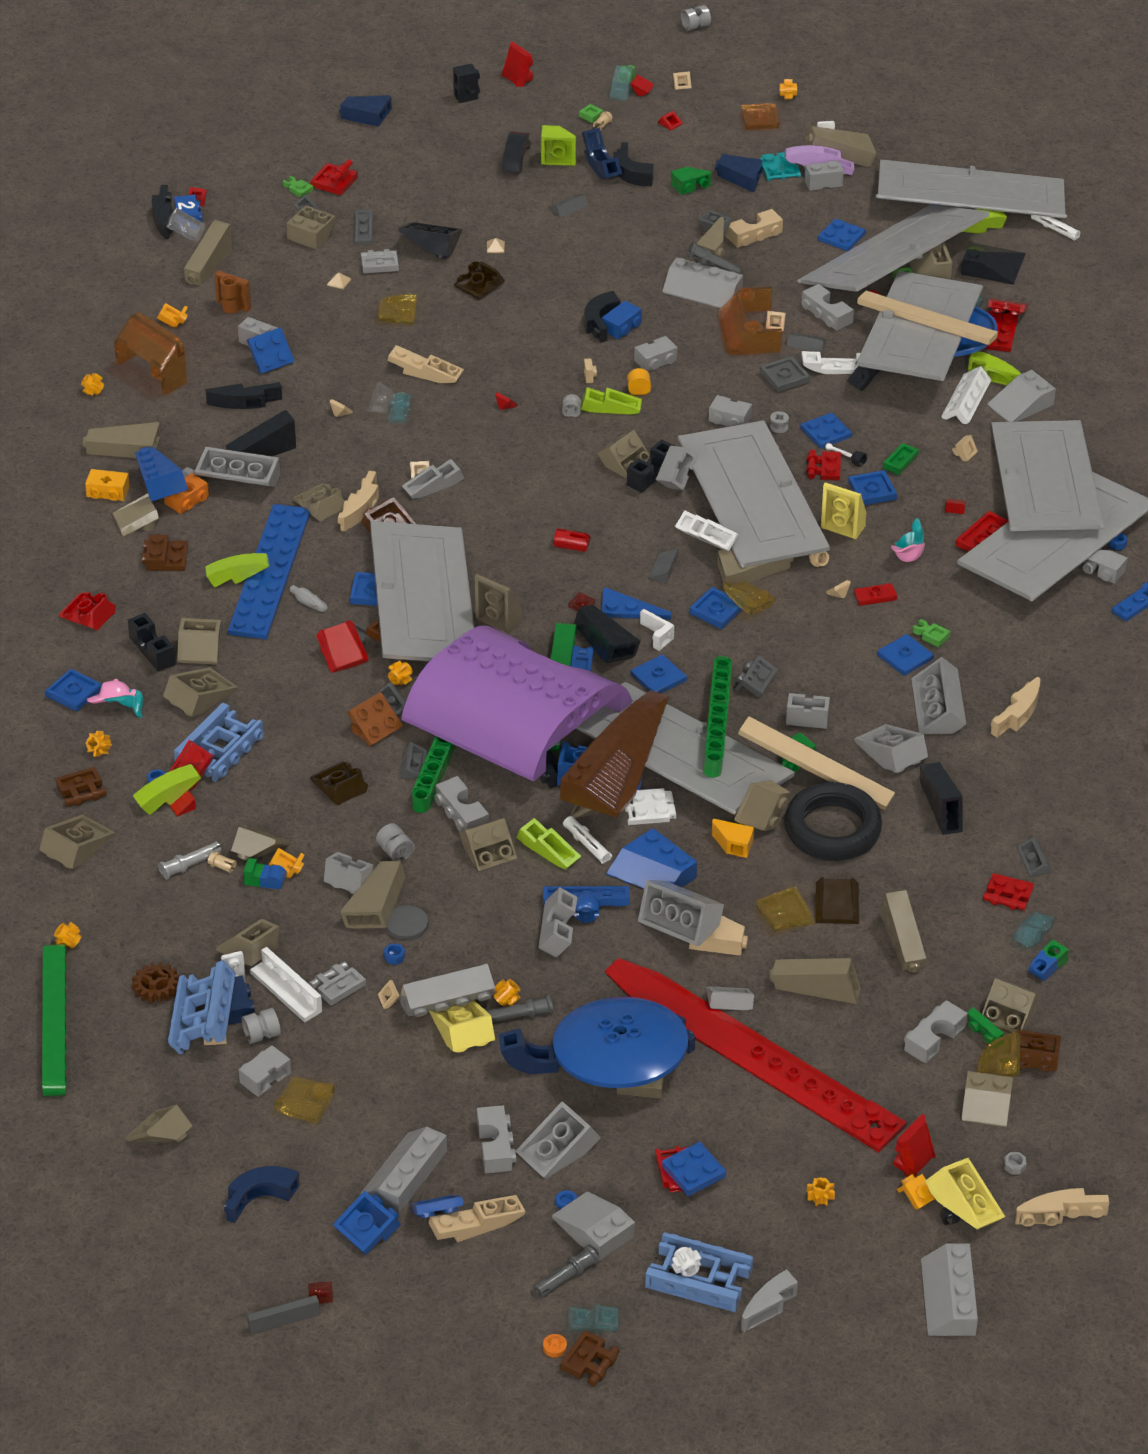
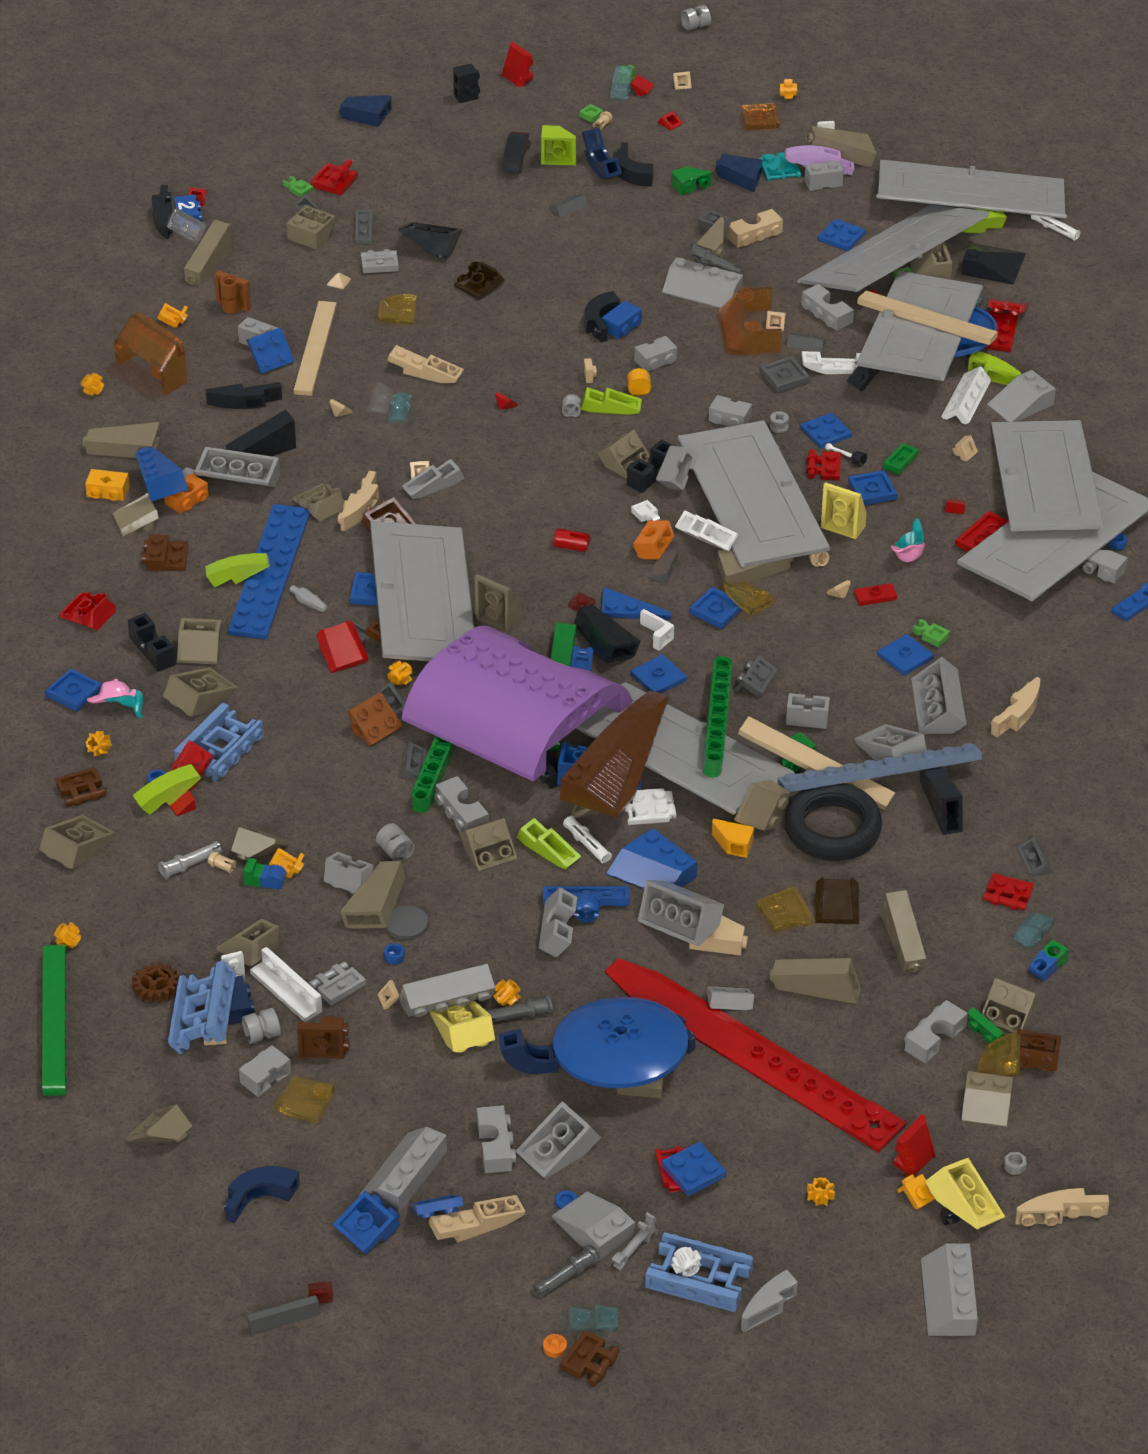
(315, 348): none -> tan tile
(323, 1038): none -> reddish brown plate
(340, 782): dark brown slope -> none
(495, 246): tan slope -> none
(645, 511): none -> white plate
(647, 1229): none -> light grey bar
(653, 539): none -> orange brick
(872, 769): none -> sand blue plate

